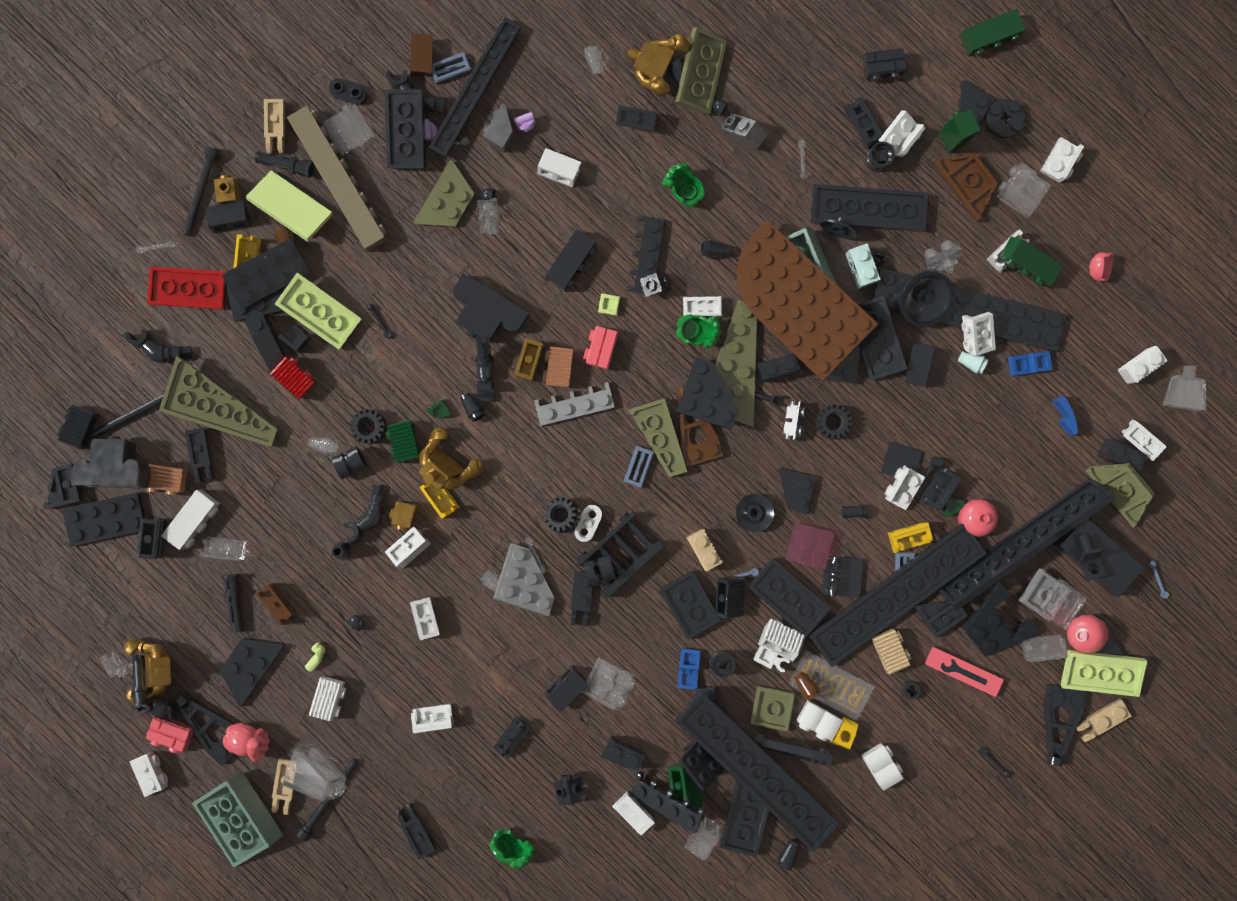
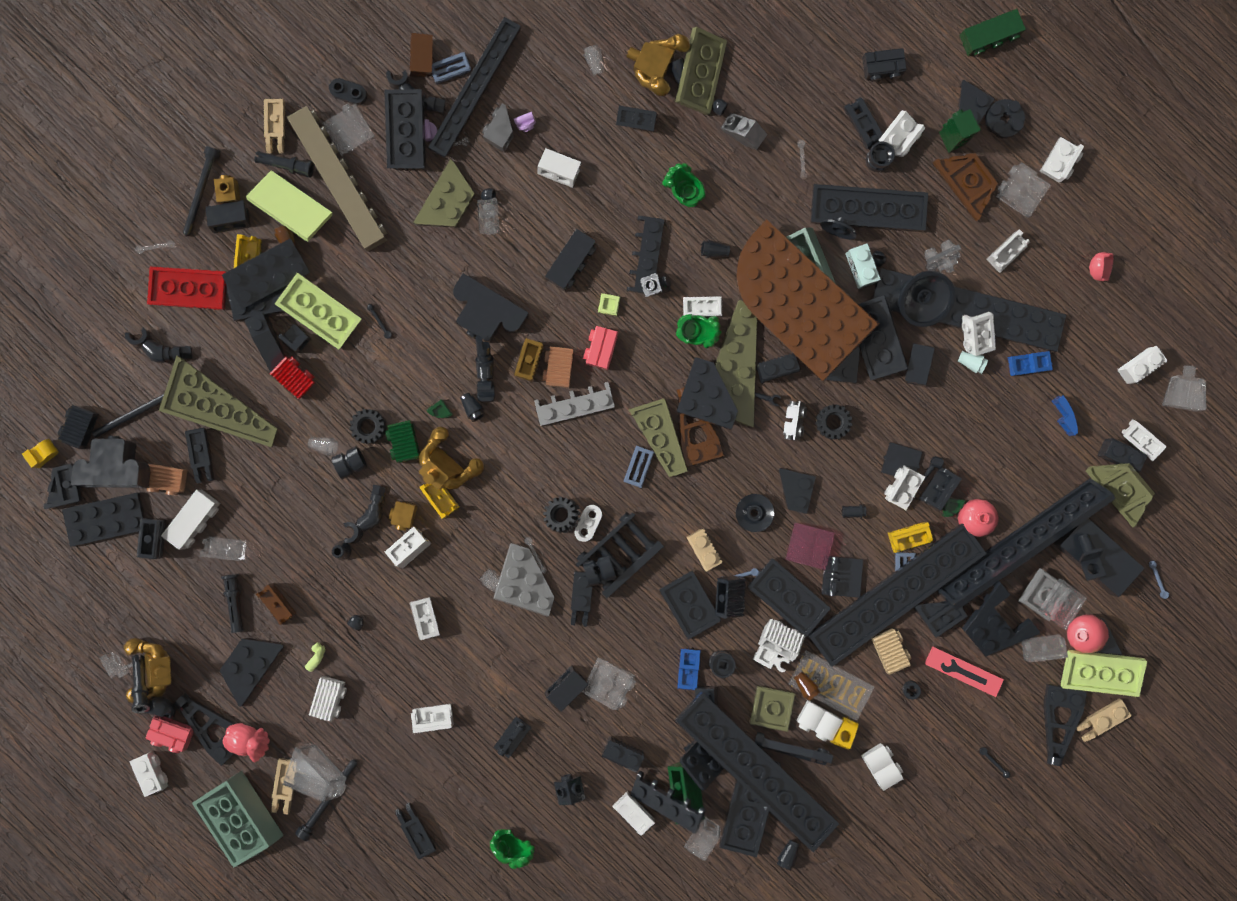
(40, 453): none -> yellow leg
(1030, 262): dark green brick -> none

